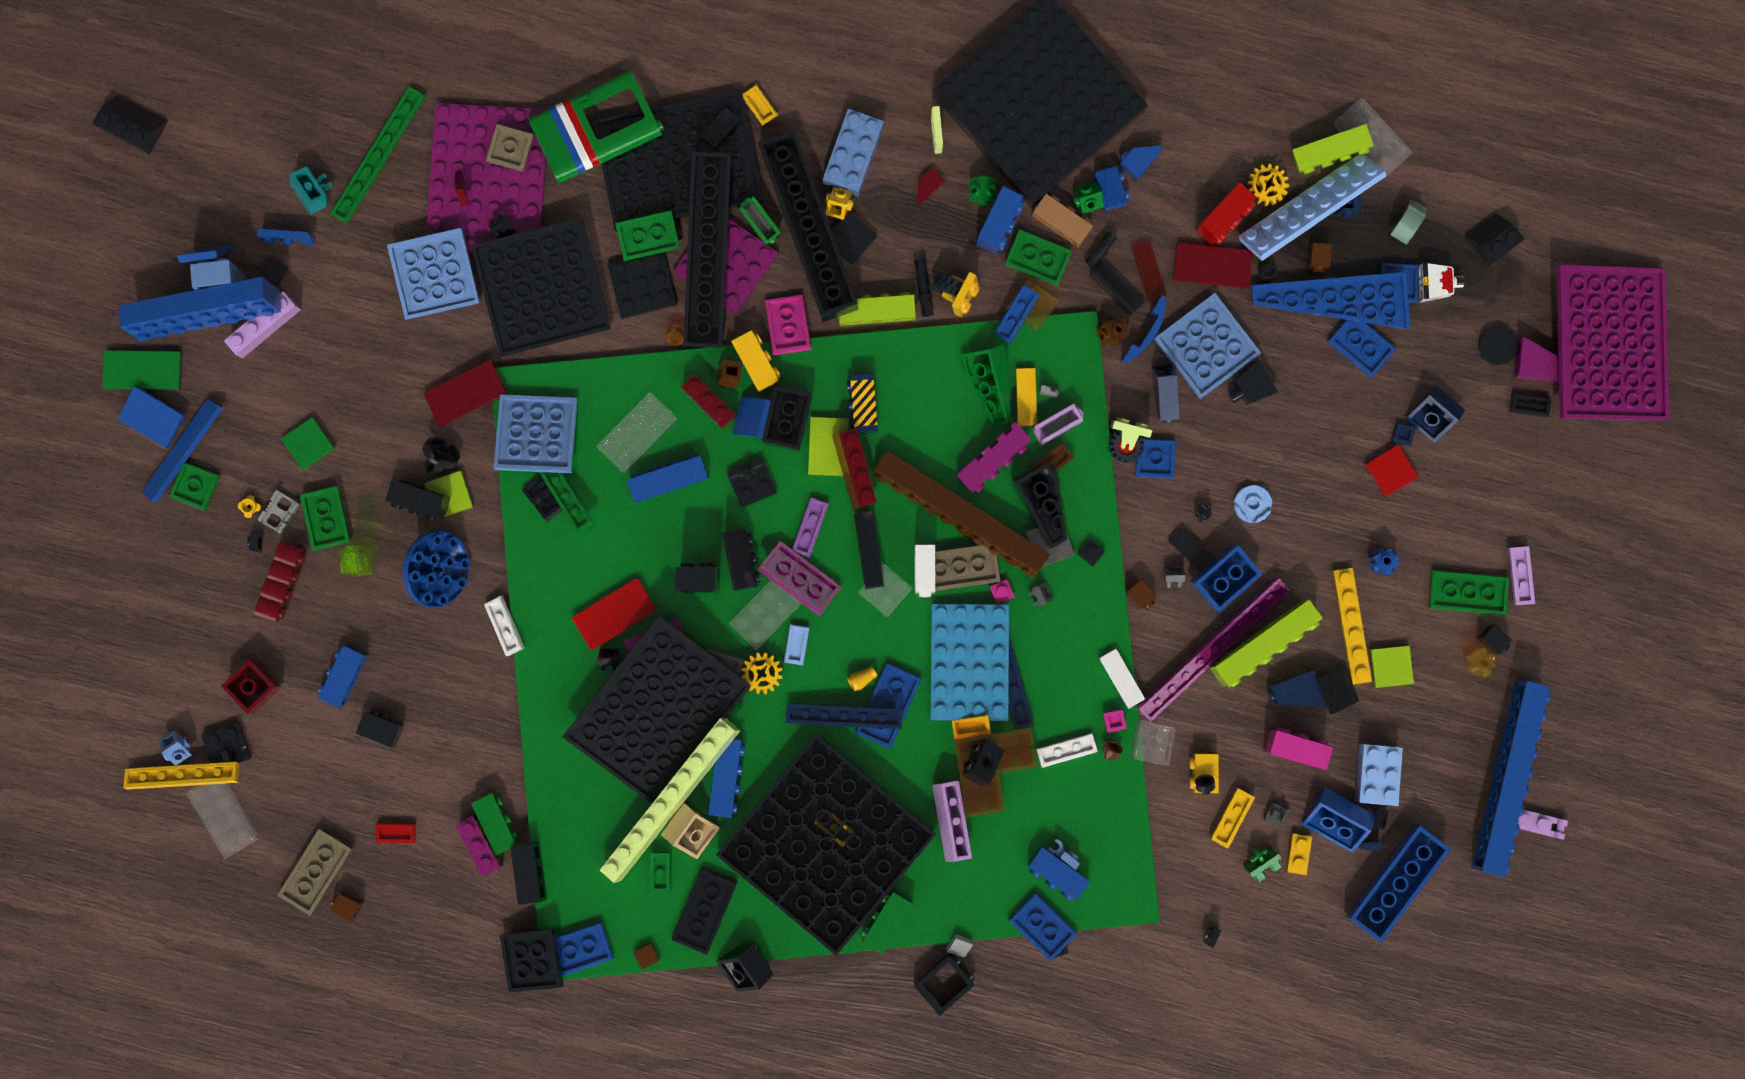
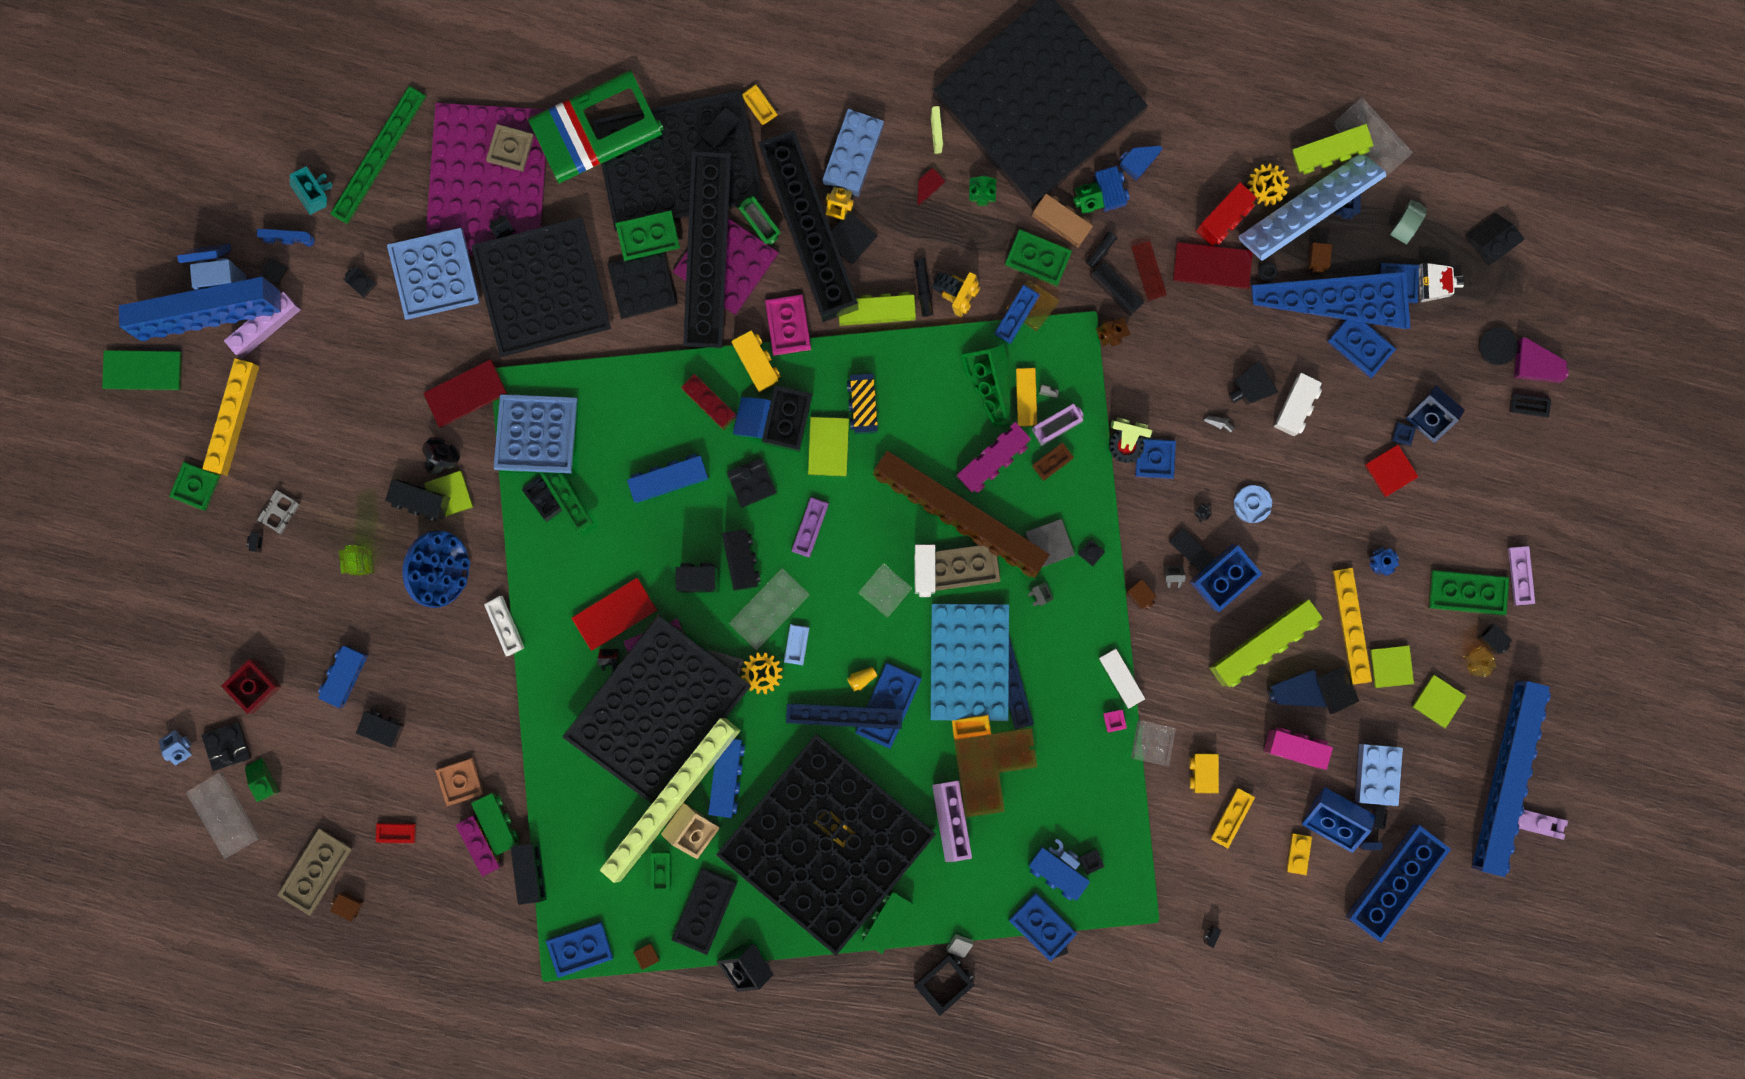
(130, 123): black slope -> none
(151, 416): blue tile -> none
(181, 775): yellow plate -> none
(182, 450): blue tile -> none
(231, 417): none -> yellow brick
(243, 506): yellow plate -> none
(260, 780): none -> green slope
(279, 582): dark red brick -> none
(308, 443): green tile -> none
(325, 518): green plate -> none
(359, 281): none -> black bracket
(459, 781): none -> nougat tile
(460, 188): dark red tile -> none
(531, 960): black plate -> none
(637, 432): clear plate -> none
(674, 336): clear orange tile -> none
(729, 373): reddish brown brick -> none
(799, 578): magenta plate -> none
(854, 468): dark red brick -> none
(869, 550): black tile -> none
(991, 757): black brick -> none
(1000, 221): blue brick -> none
(1002, 591): dark pink plate -> none
(1041, 498): black wedge -> none
(1067, 750): white tile -> none
(1091, 861): none -> black plate
(1112, 750): reddish brown tile -> none
(1157, 312): blue slope -> none
(1166, 393): dark blue slope -> none
(1205, 784): black tile -> none
(1207, 346): medium blue plate -> none
(1213, 649): magenta plate -> none
(1220, 422): none -> flat silver bar
(1262, 860): green hips -> none
(1276, 815): dark grey tile -> none
(1298, 405): none -> white brick
(1439, 701): none -> lime tile
(1612, 343): magenta plate -> none

